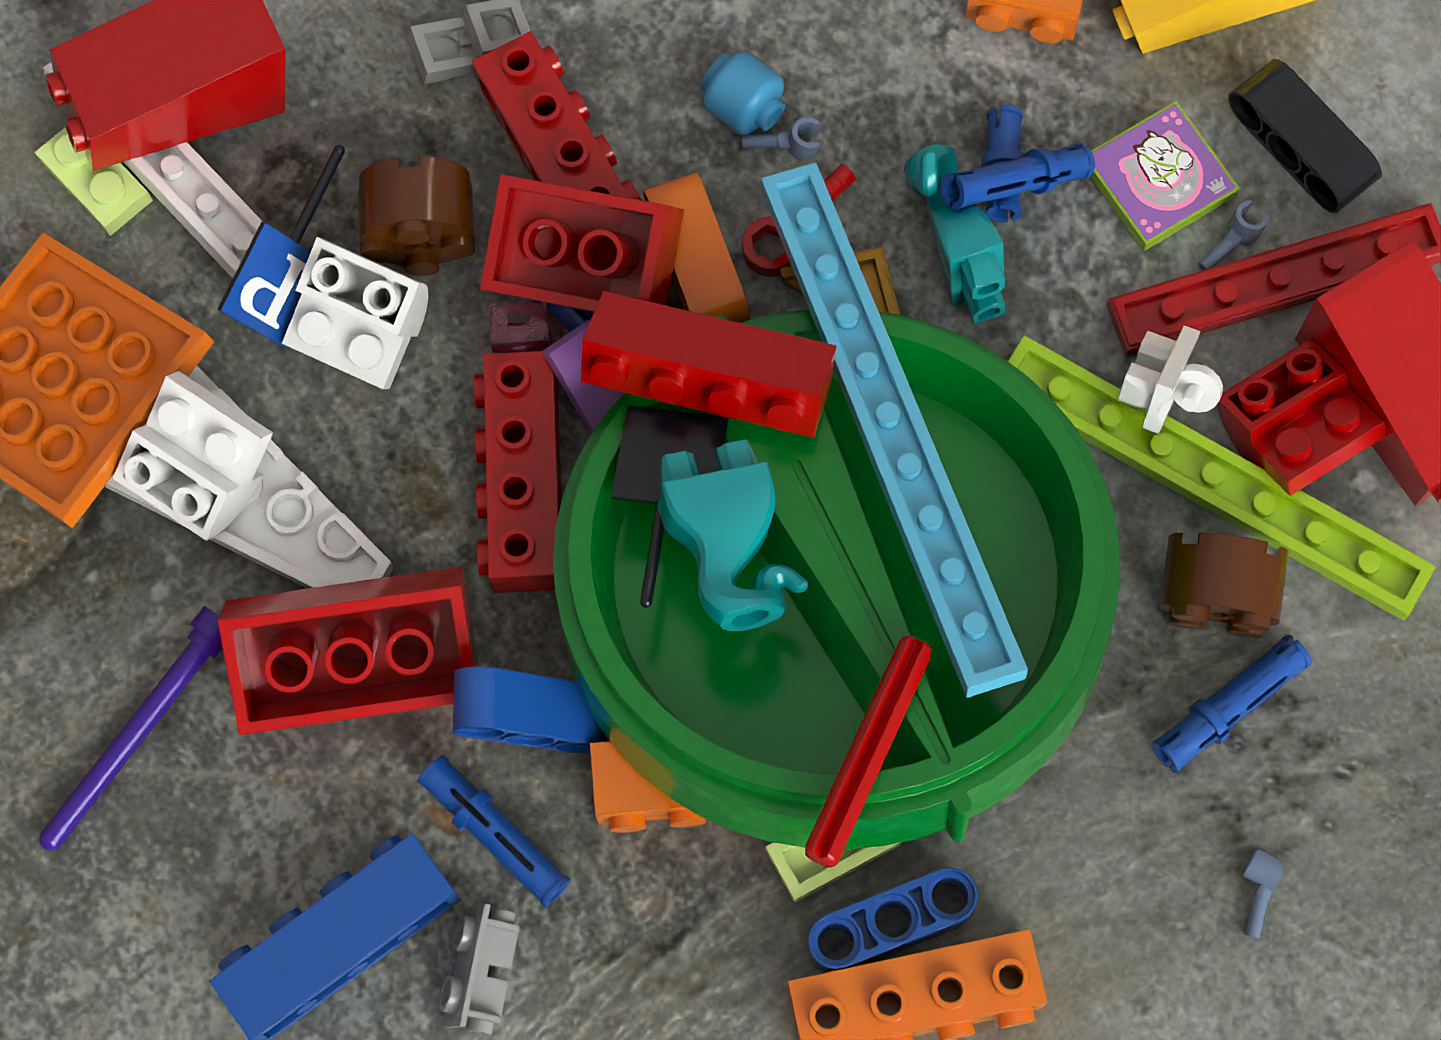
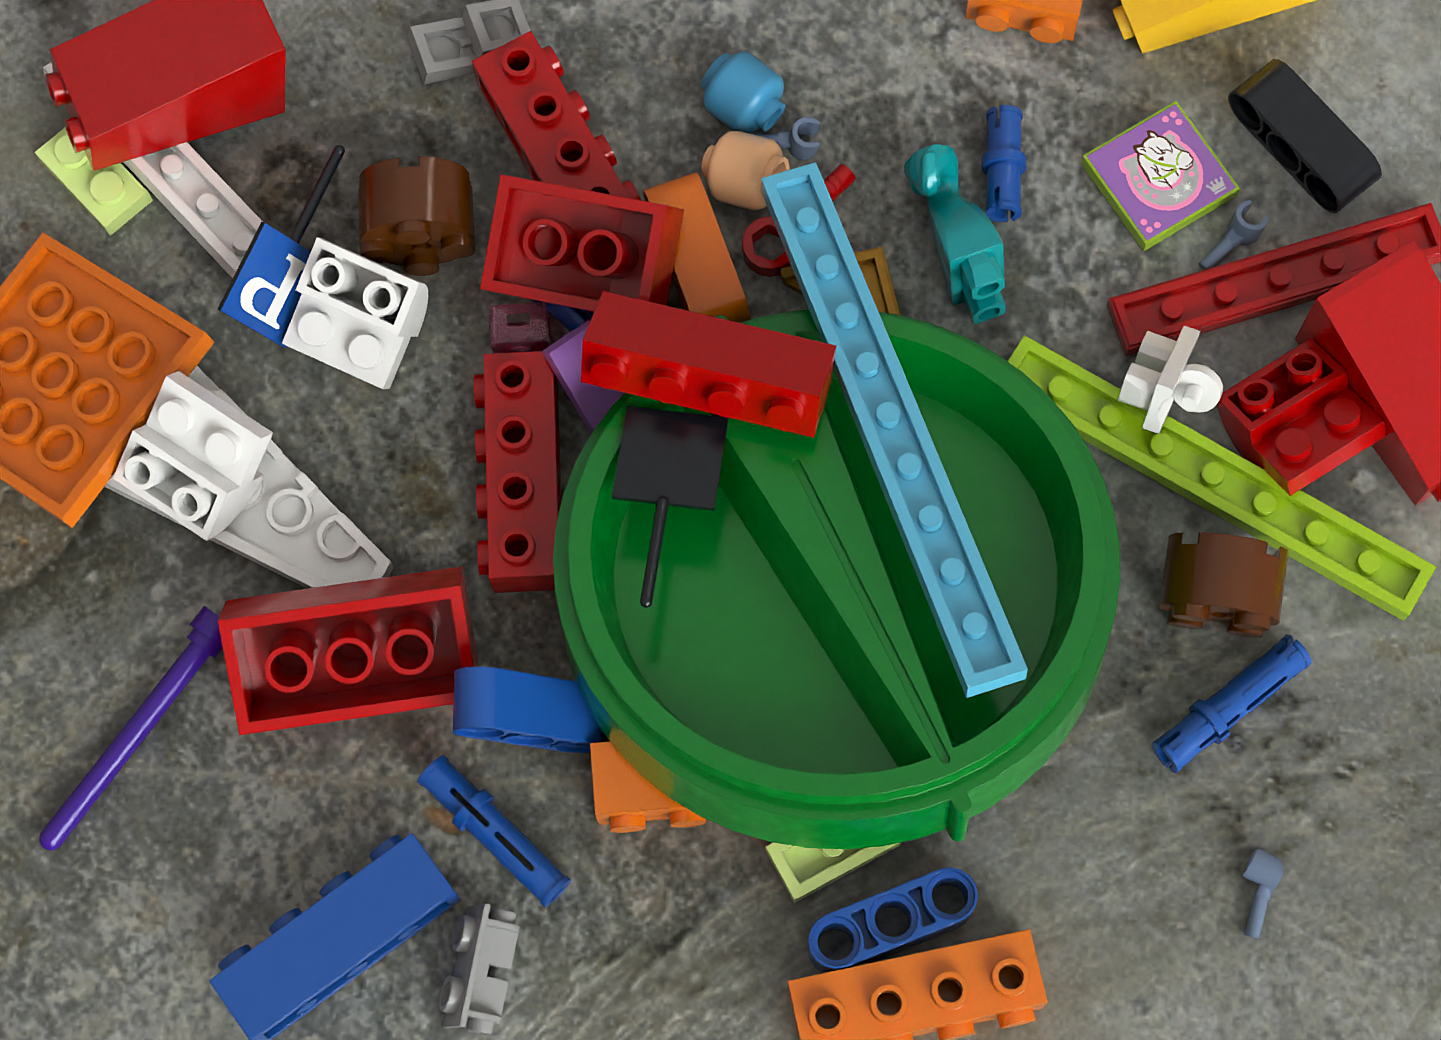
(724, 524): teal hips -> none
(737, 166): none -> light nougat head
(867, 752): red axle -> none
(1034, 172): blue pin -> none

